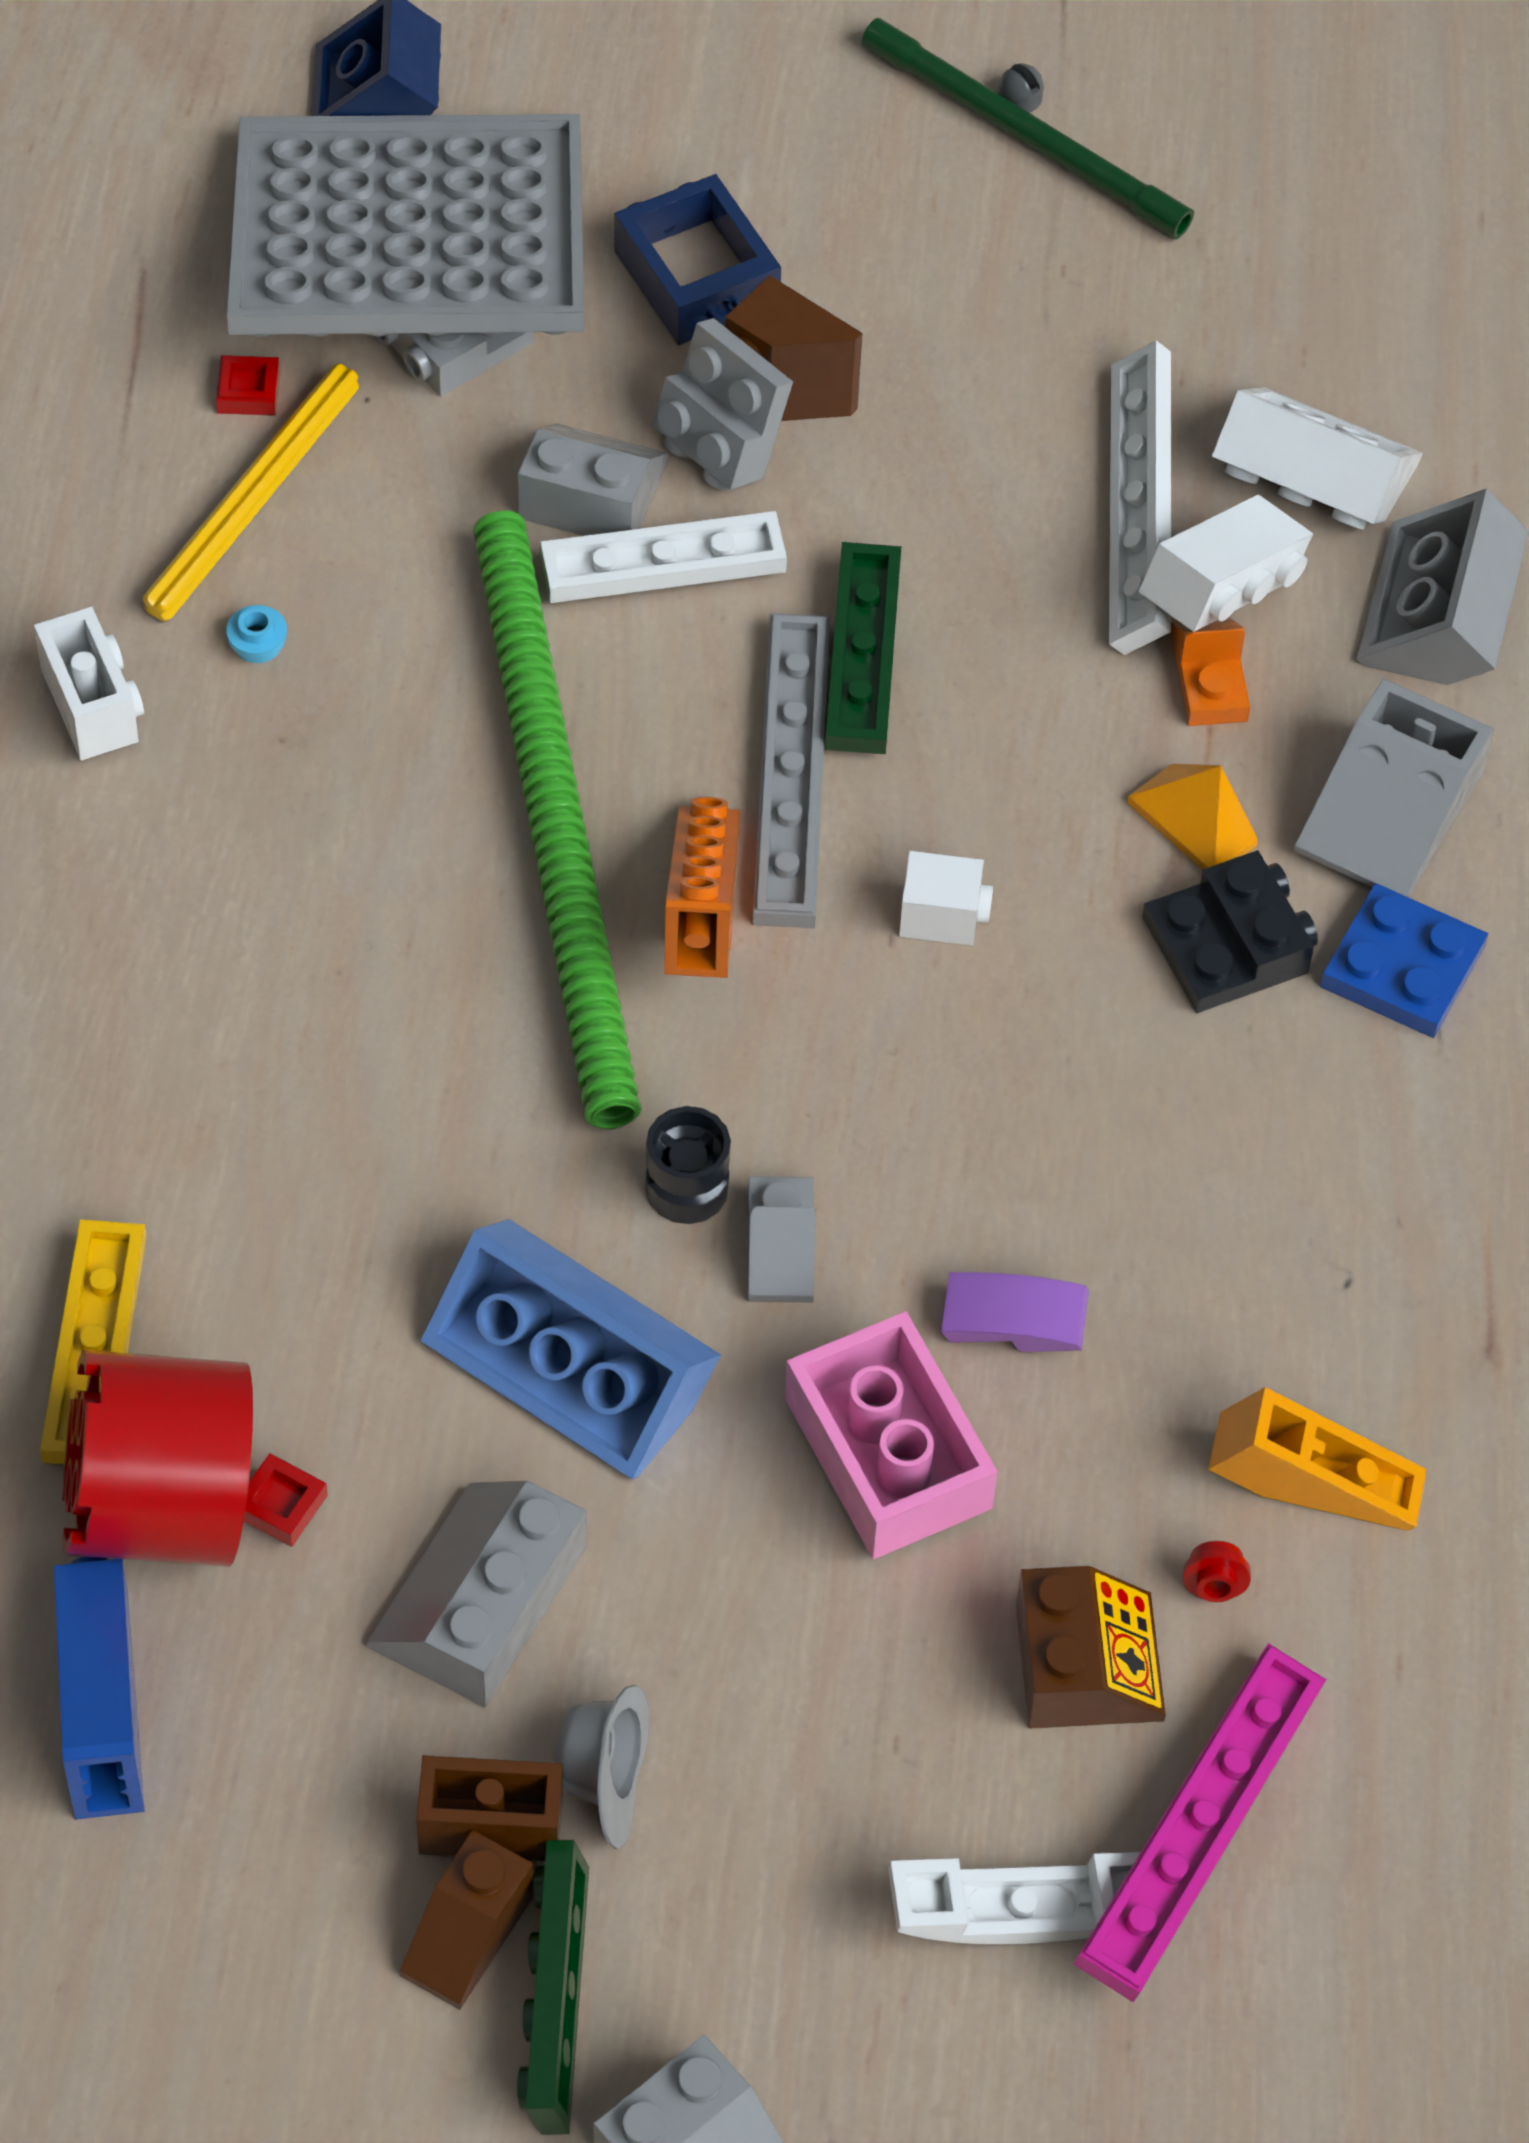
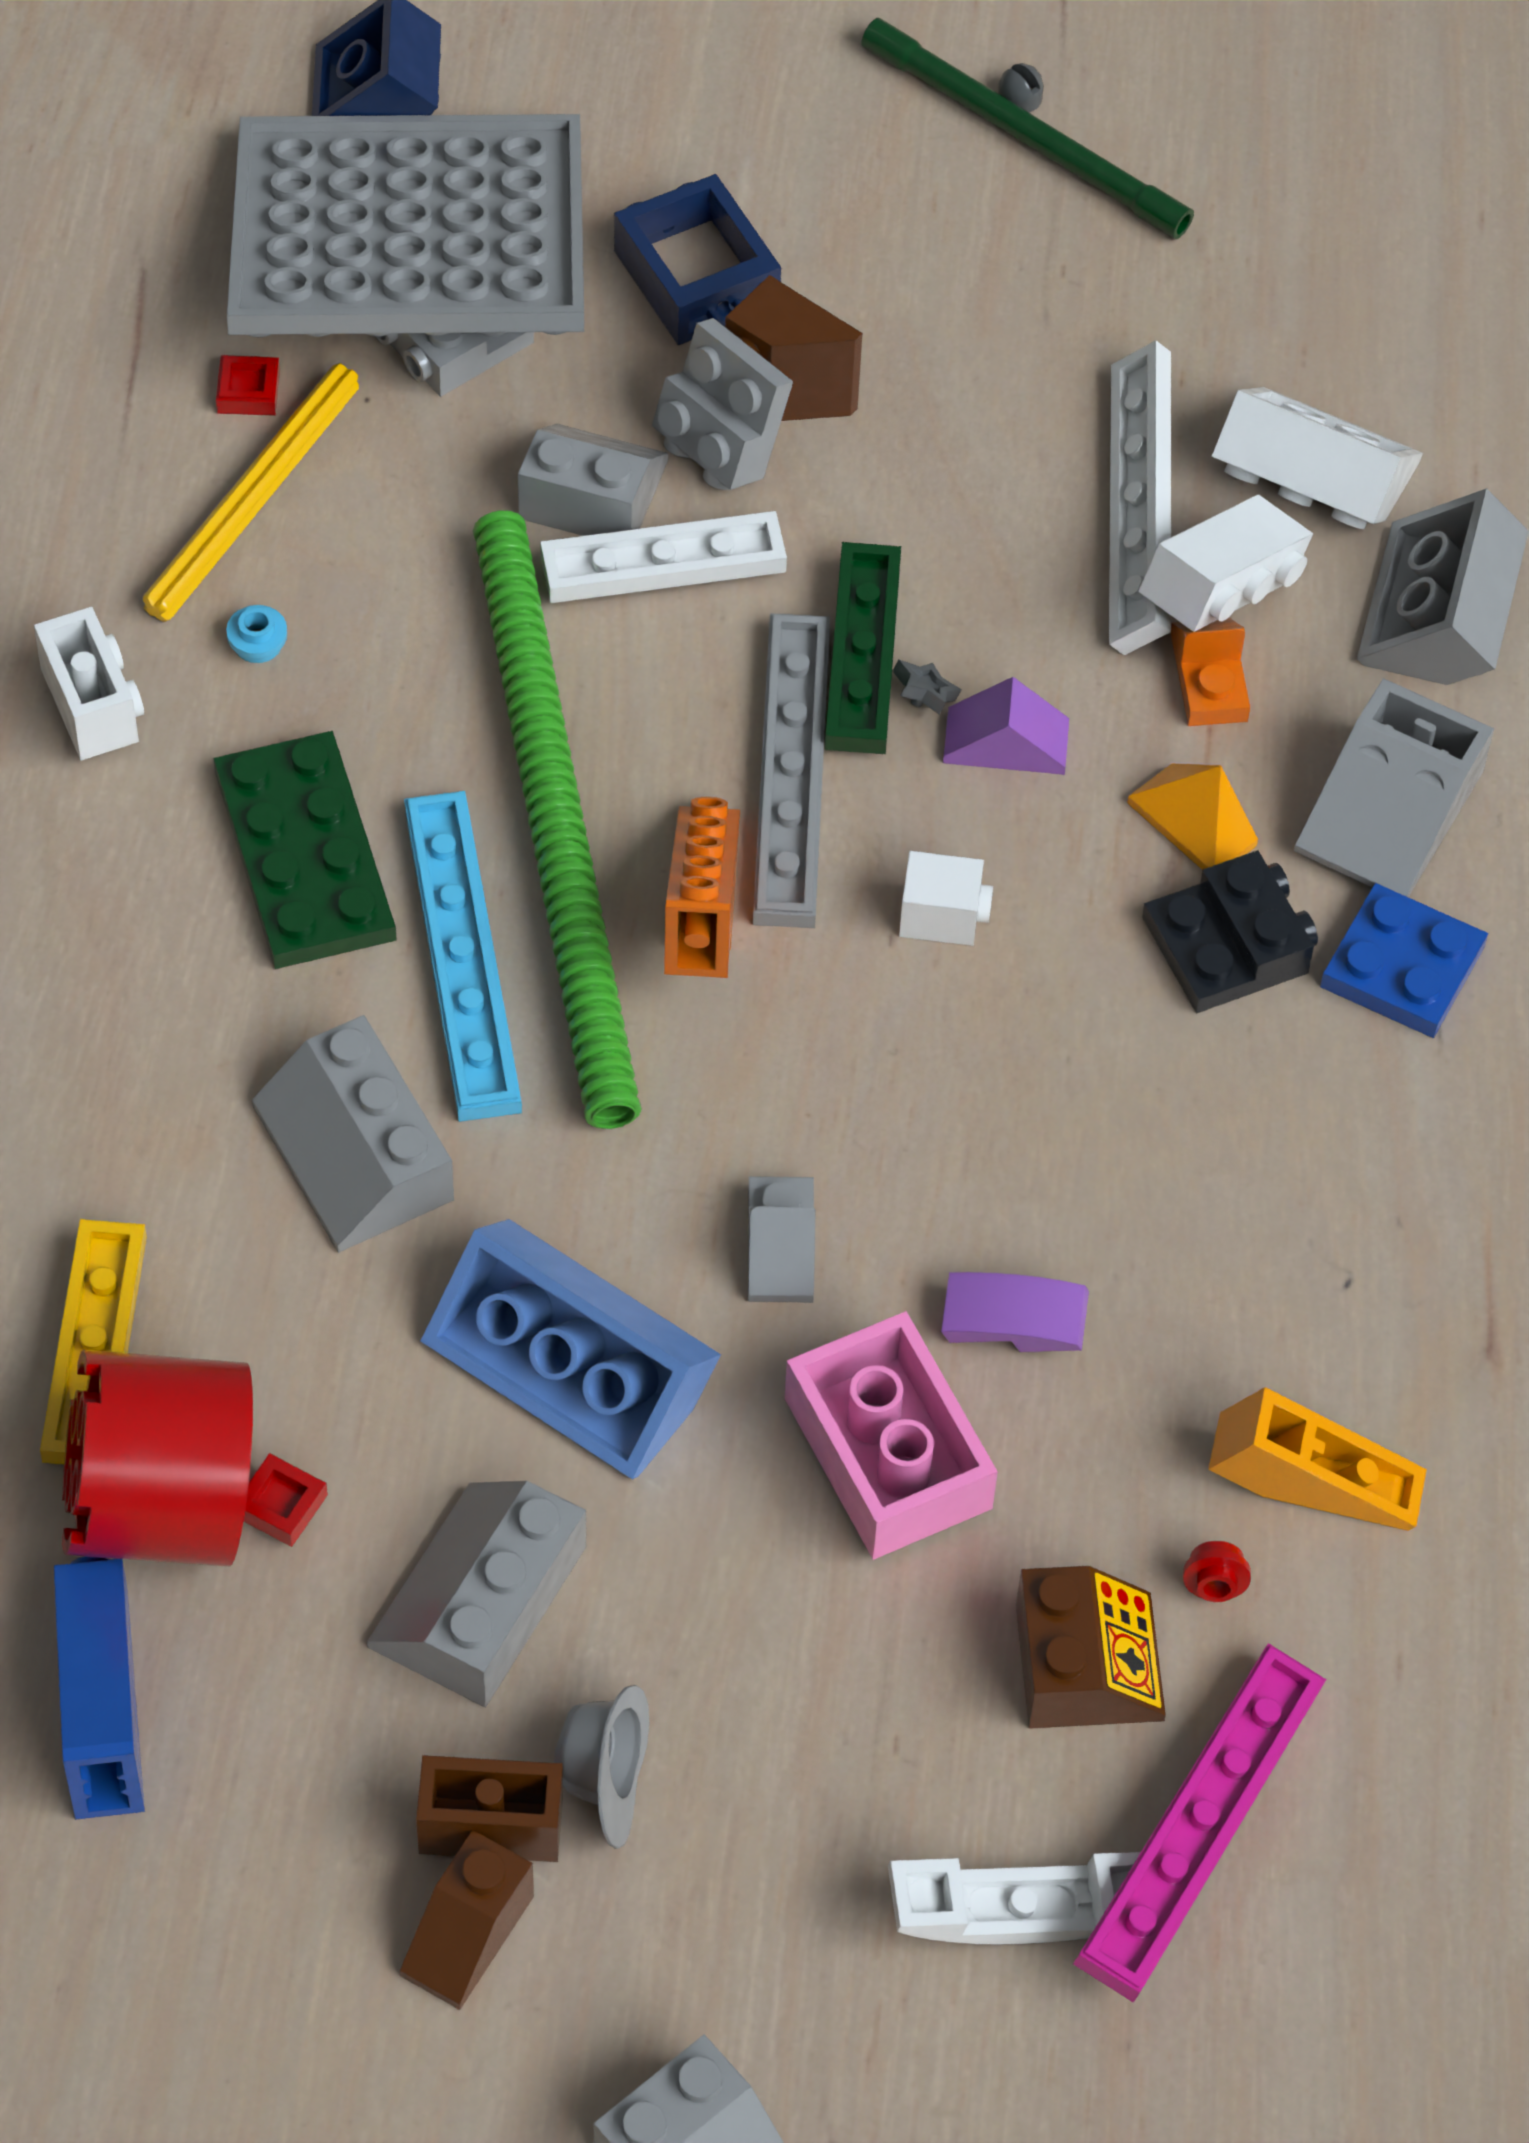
(304, 849): none -> dark green plate
(354, 1135): none -> light grey slope
(462, 957): none -> medium azure tile
(553, 2013): dark green plate -> none
(687, 1164): black wheel -> none
(925, 685): none -> dark grey piece
(1007, 730): none -> medium lavender slope

